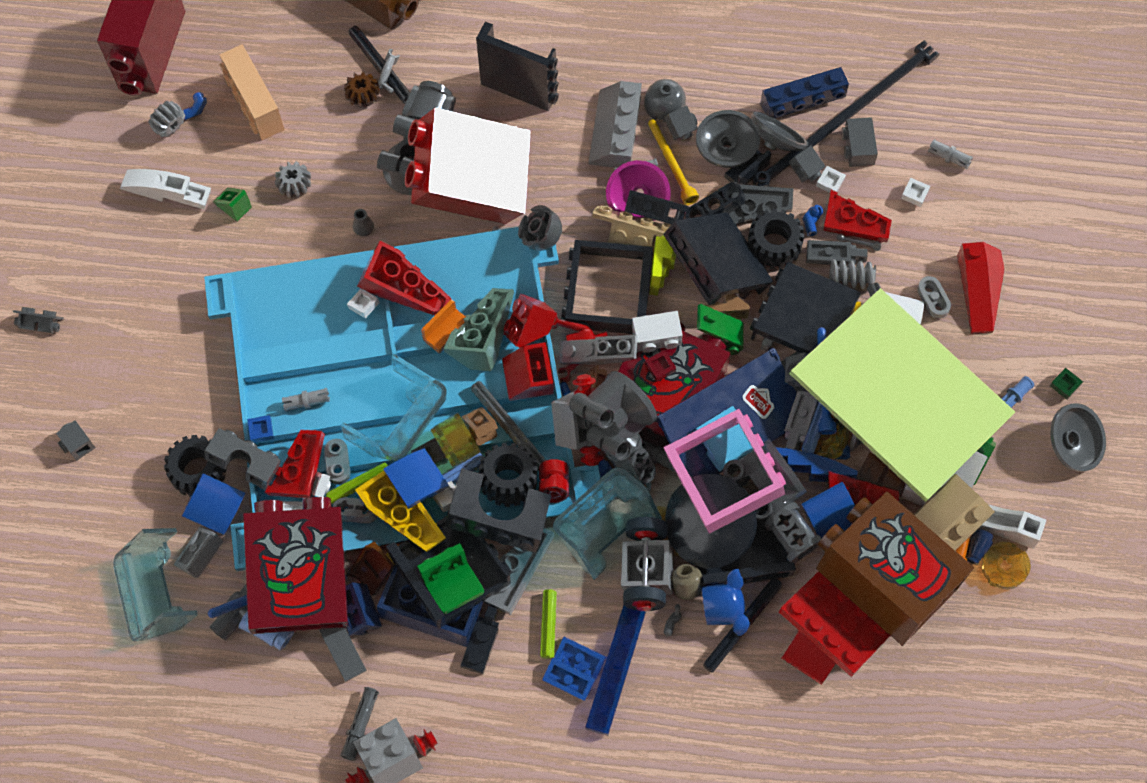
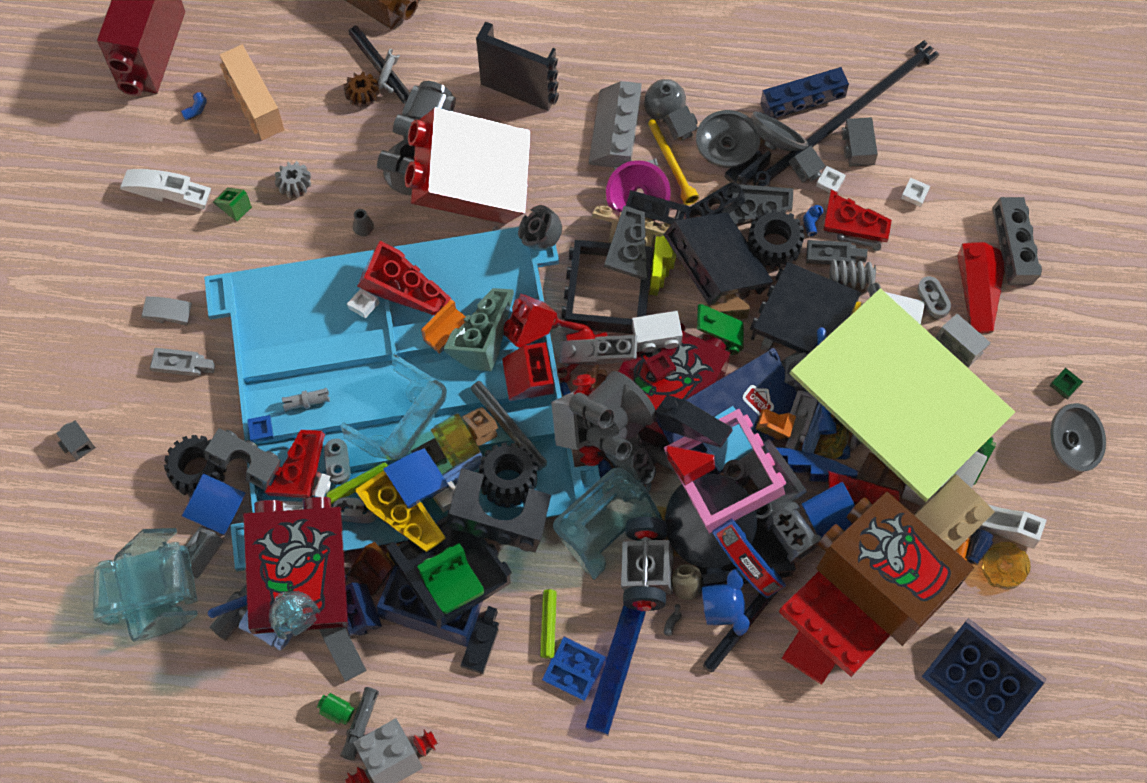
(28, 318): dark grey hinge -> none
(142, 583): none -> clear light blue windscreen
(166, 118): light grey gear -> none
(166, 309): none -> light grey slope
(180, 362): none -> light grey hinge
(292, 613): none -> clear light blue cylinder
(335, 709): none -> green brick
(522, 567): light grey wing -> none
(554, 479): red wheel -> none
(628, 245): none -> dark grey wing
(689, 463): none -> red slope
(692, 422): none -> black slope
(747, 559): none -> slope
(775, 425): none -> orange panel
(950, 154): light grey pin -> none
(962, 340): none -> light grey hinge
(984, 678): none -> dark blue slope
(1015, 394): medium blue axle -> none
(1016, 241): none -> dark grey brick

